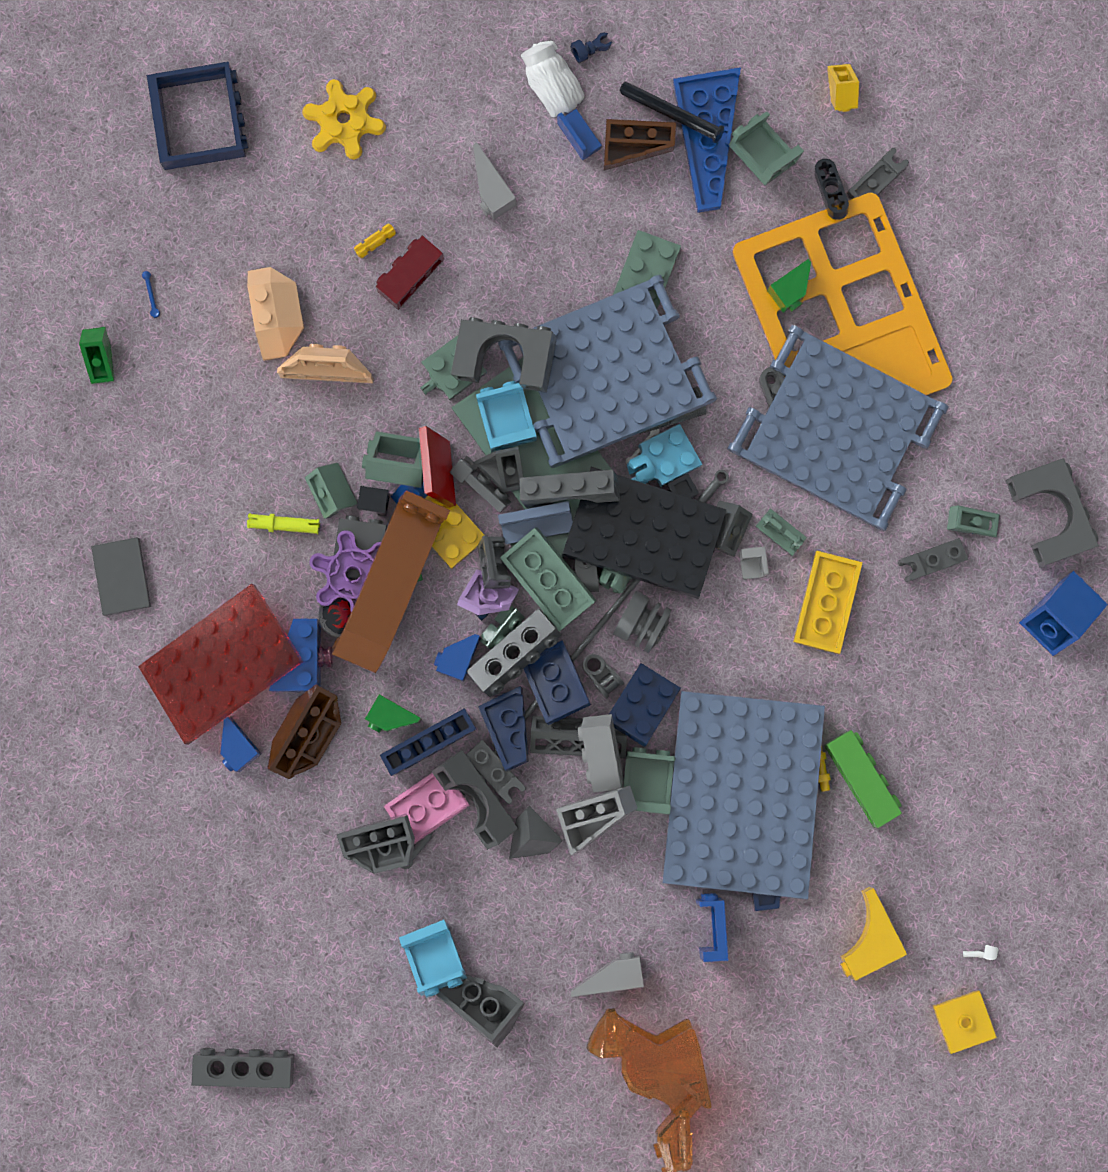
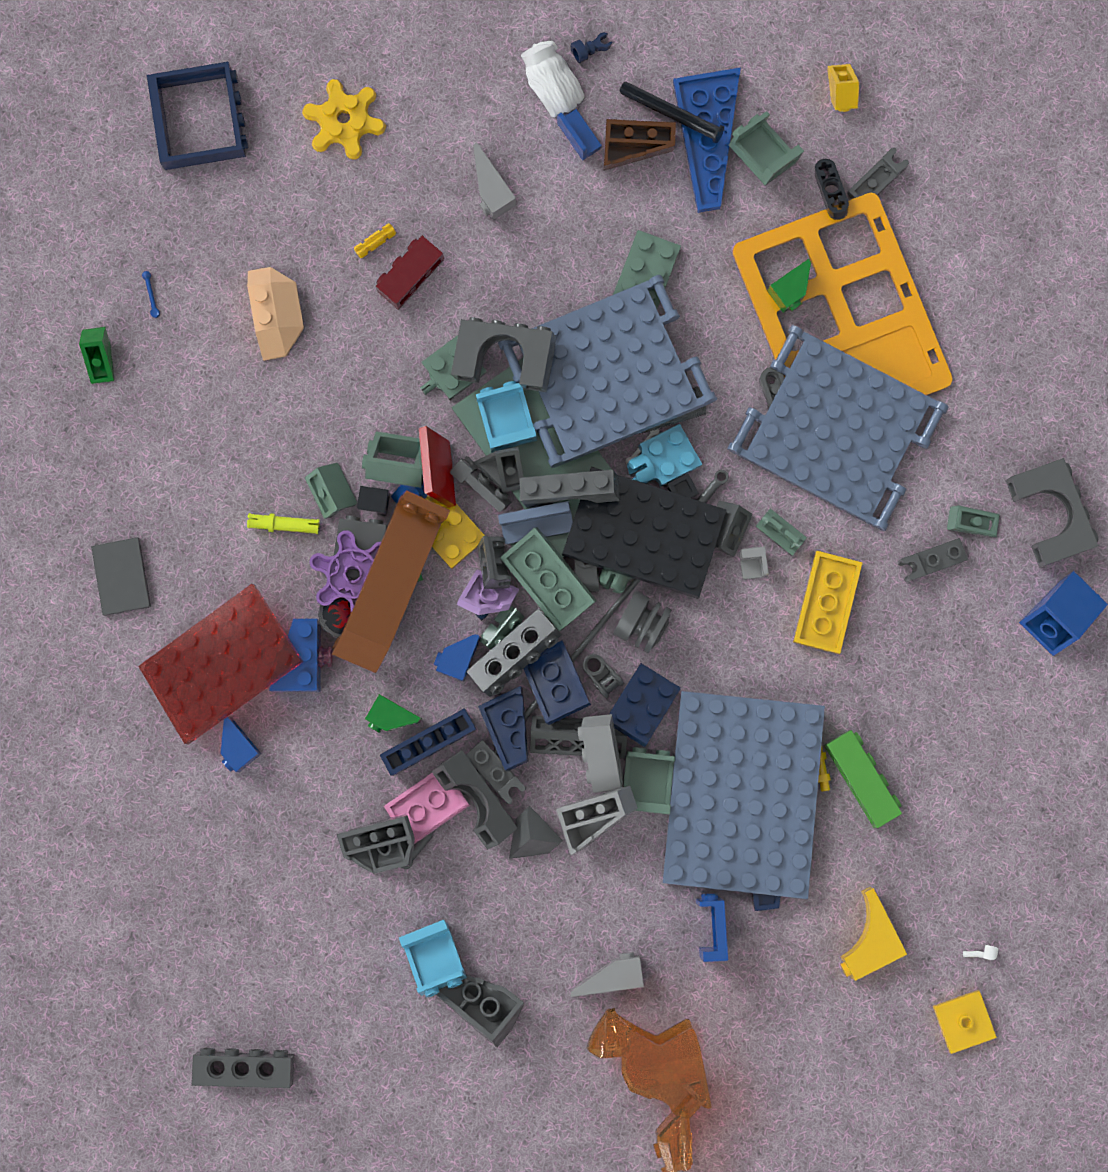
(305, 733): reddish brown wedge -> none
(325, 364): light nougat wedge -> none

